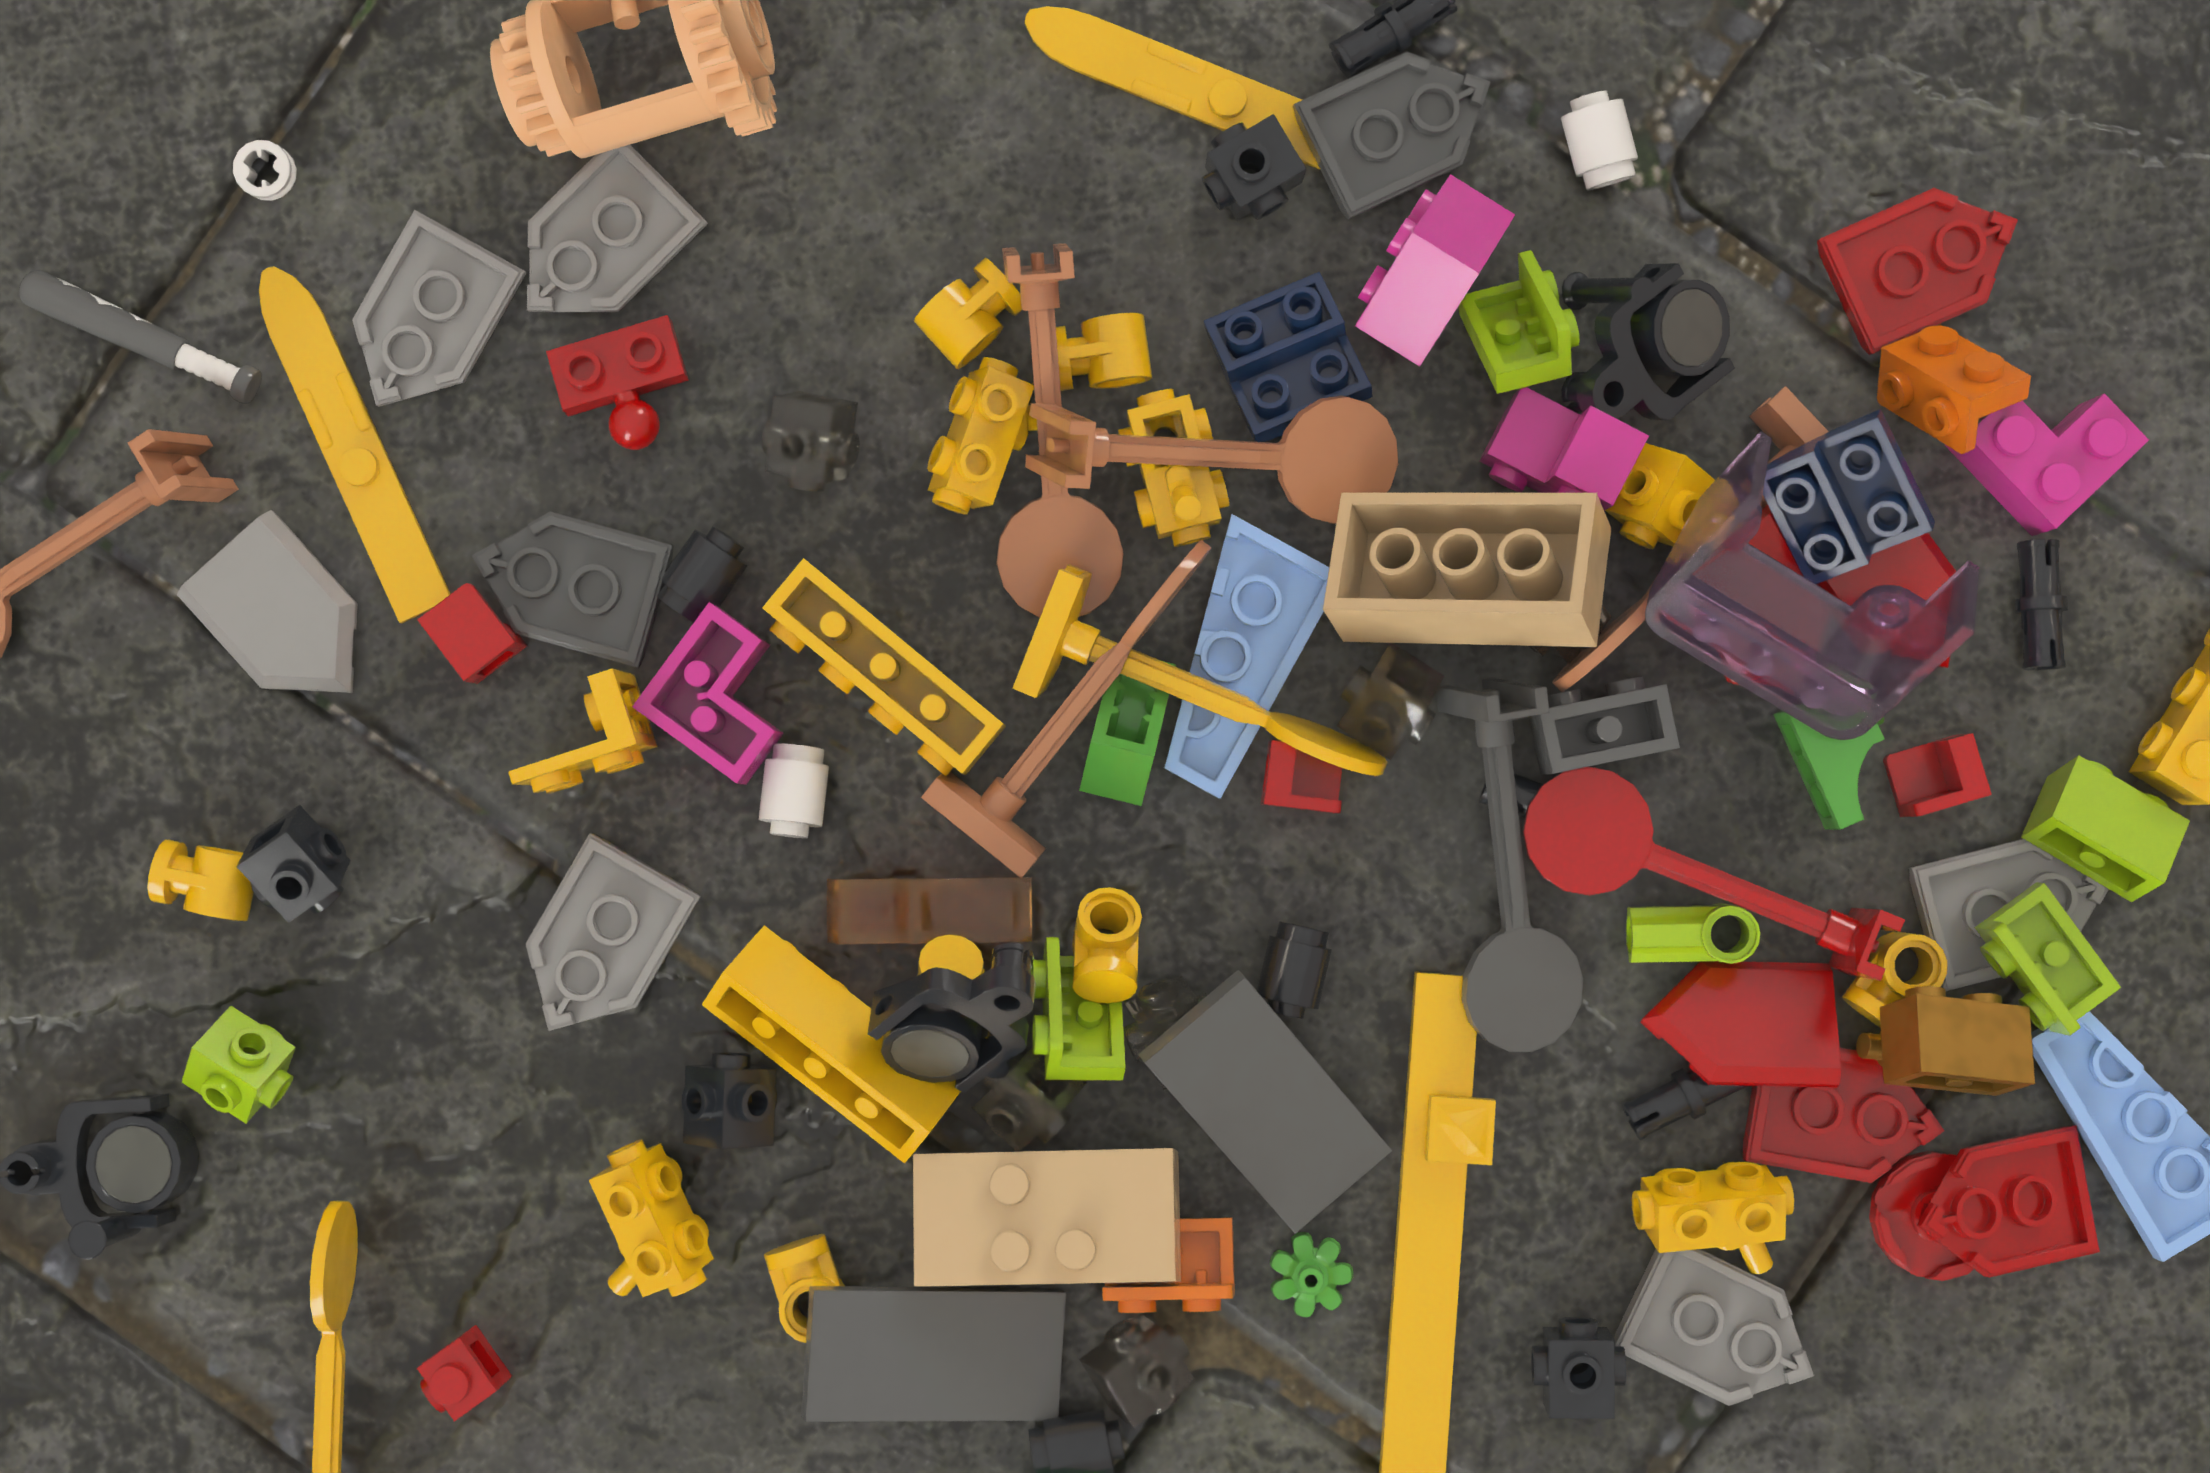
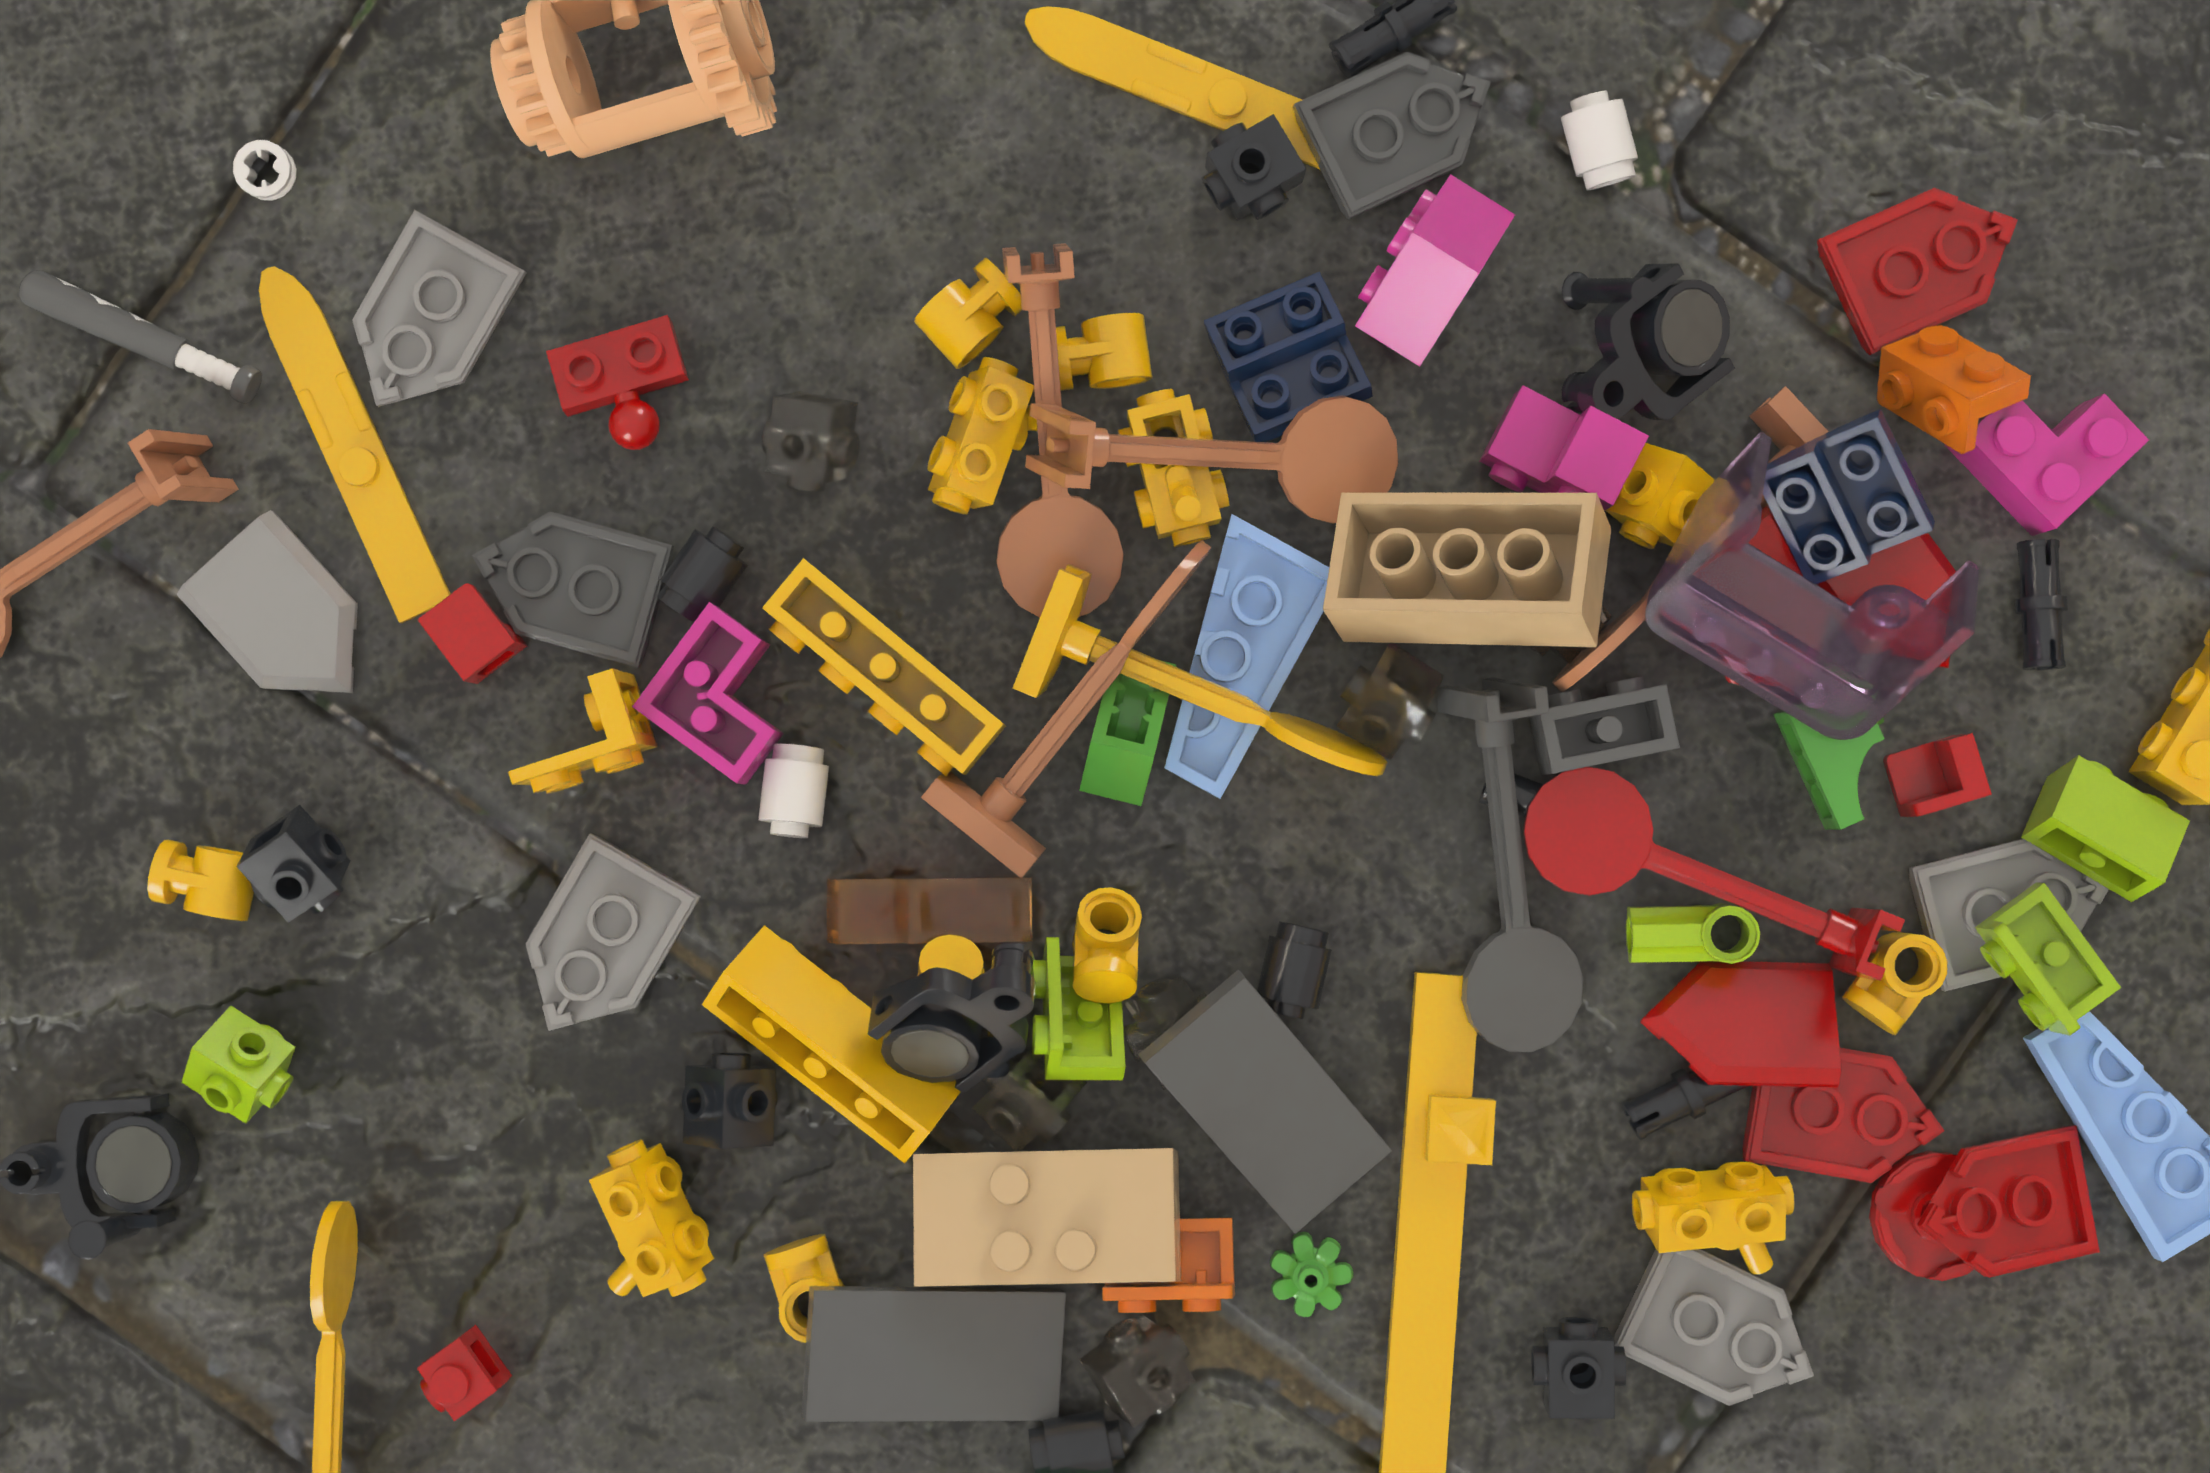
(606, 235): light grey tile -> none
(1300, 780): red panel -> none
(1521, 328): lime bracket -> none
(1953, 1043): pearl gold brick -> none

